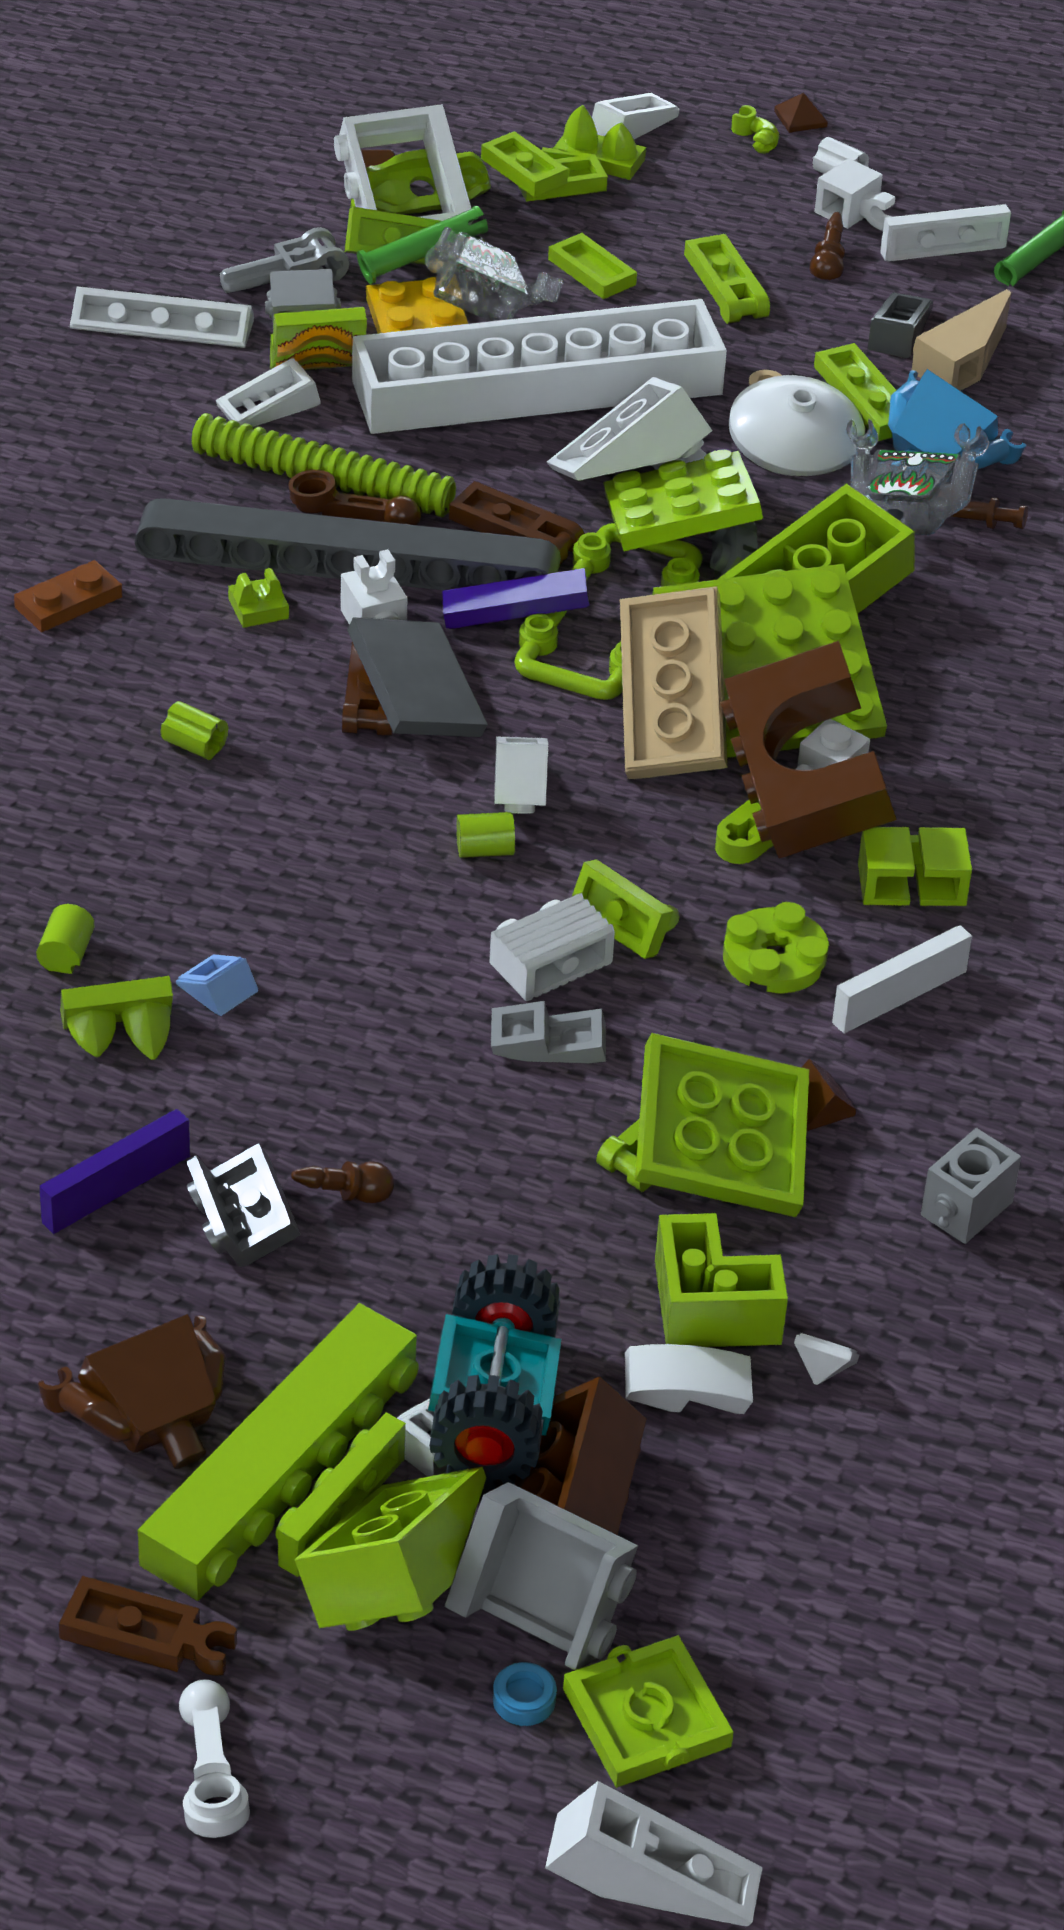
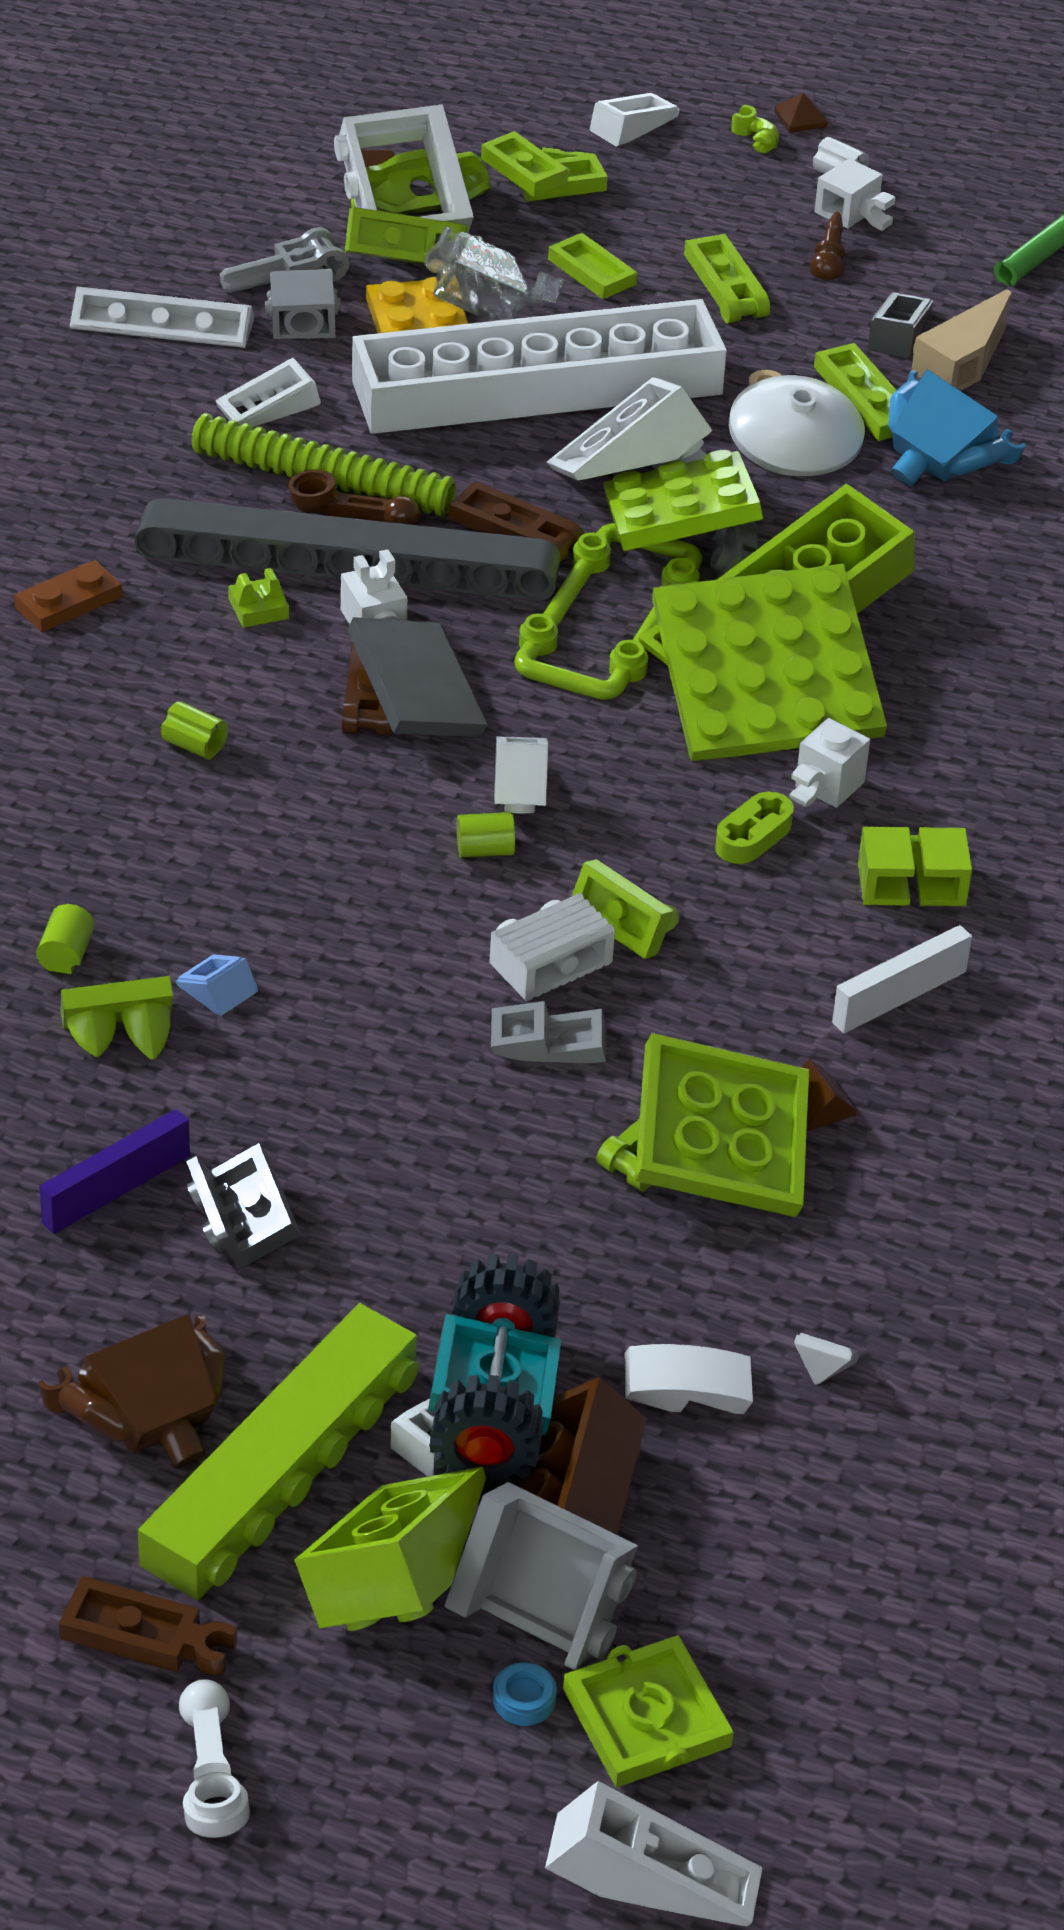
(316, 337): slope -> none
(339, 1490): lime plate -> none
(367, 1182): reddish brown bar -> none
(416, 244): bright green pin -> none
(515, 598): dark purple tile -> none
(615, 150): lime tile -> none
(673, 683): tan tile -> none
(715, 1296): lime brick -> none
(783, 926): lime plate -> none
(802, 805): reddish brown arch -> none
(916, 486): clear torso -> none
(945, 232): white tile -> none
(970, 1185): light grey head -> none
(992, 513): reddish brown piece -> none

